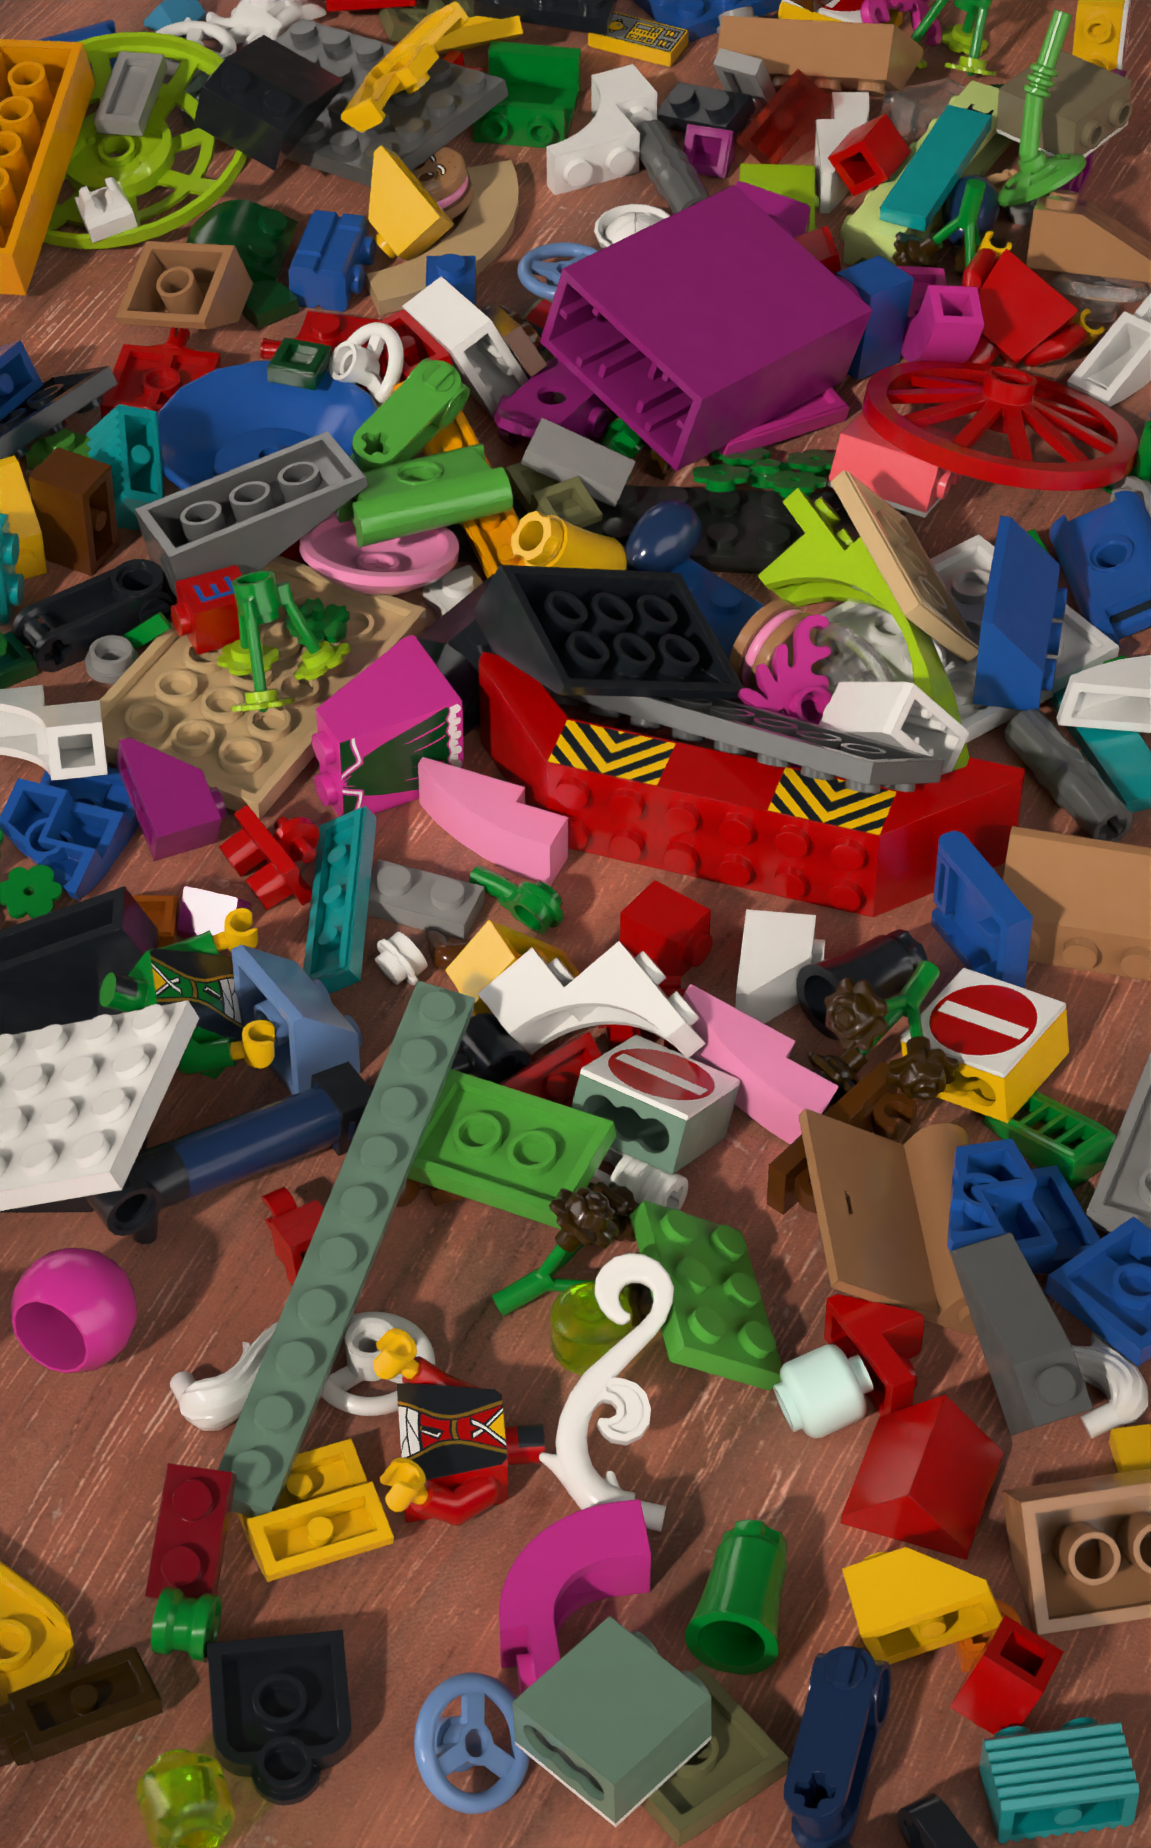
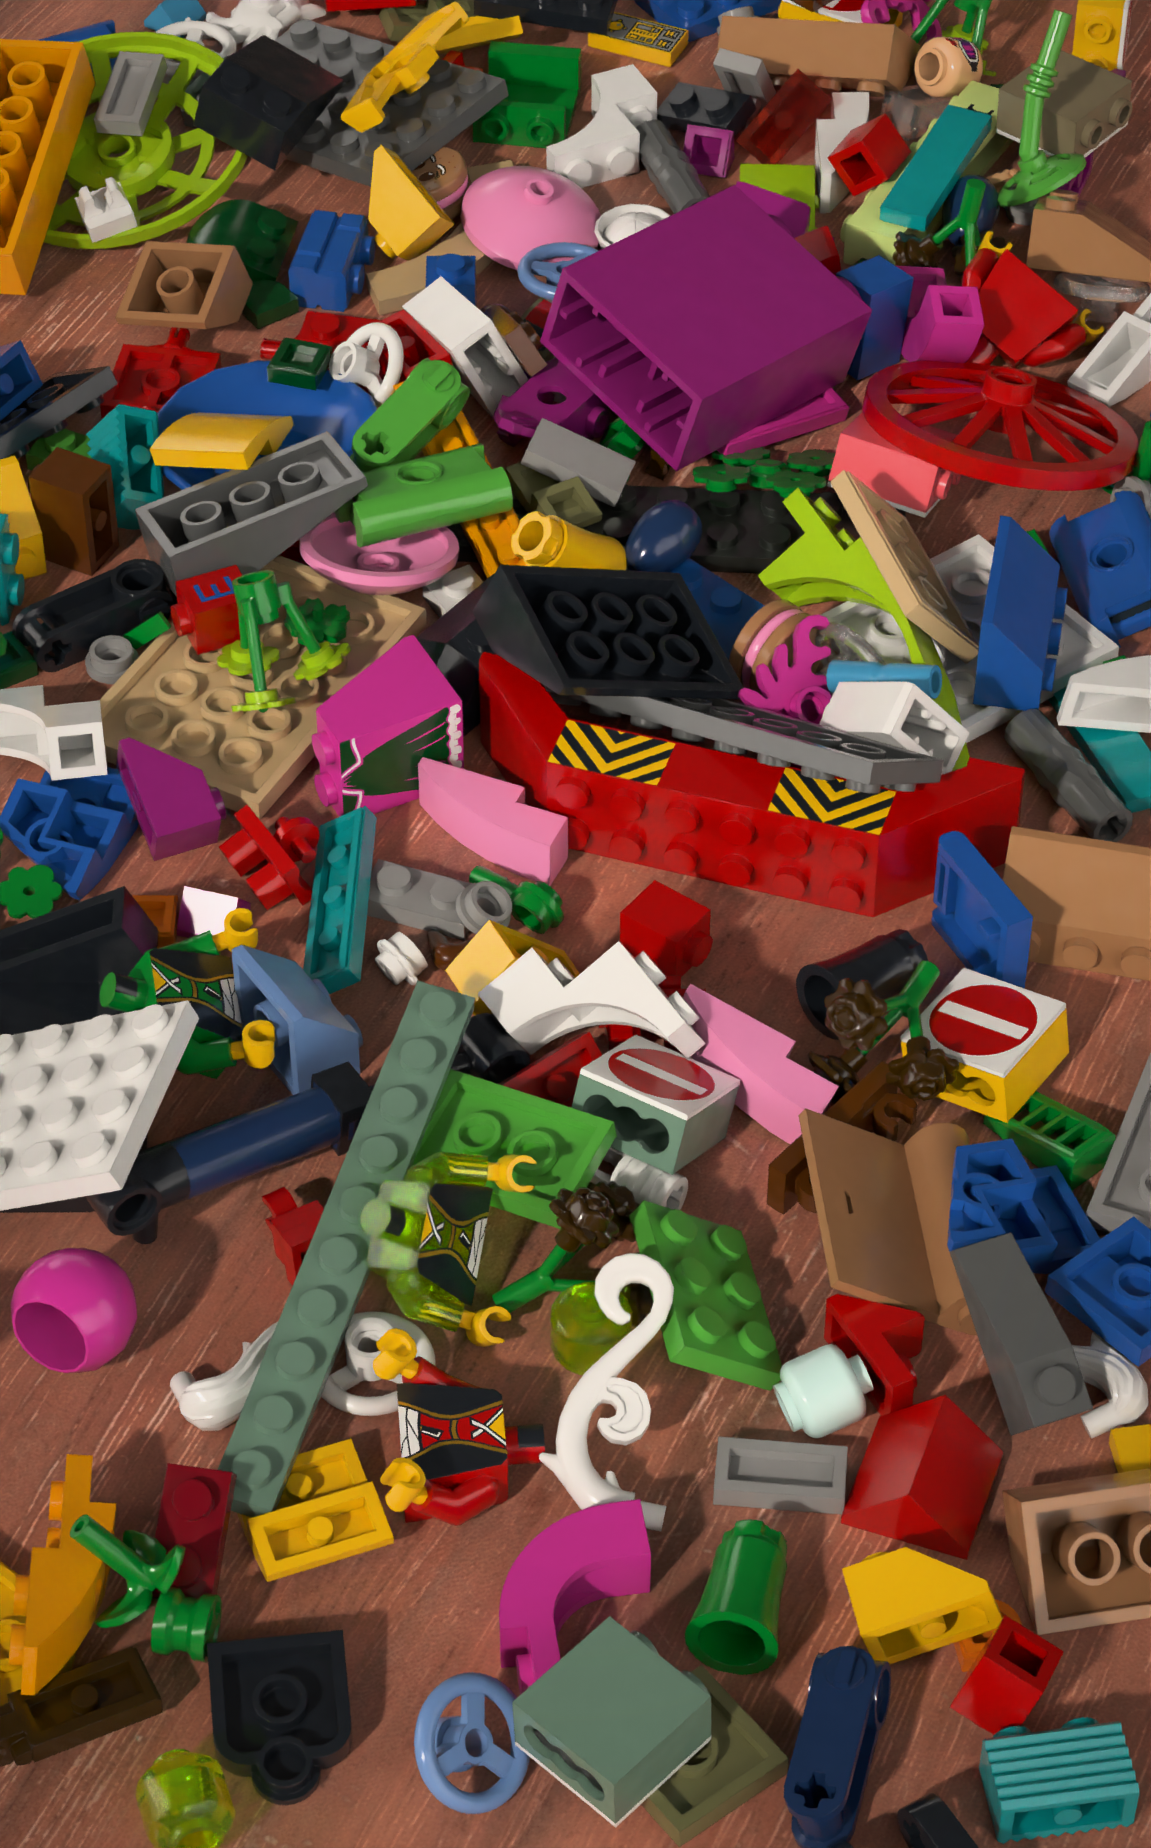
(63, 1583): none -> light orange slope
(135, 1558): none -> green plant
(219, 440): none -> yellow slope
(432, 1237): none -> torso
(482, 903): none -> light grey plate
(524, 209): none -> bright pink dish
(770, 959): white slope -> none
(780, 1475): none -> light grey tile
(924, 676): none -> dark azure piece
(947, 66): none -> light nougat head

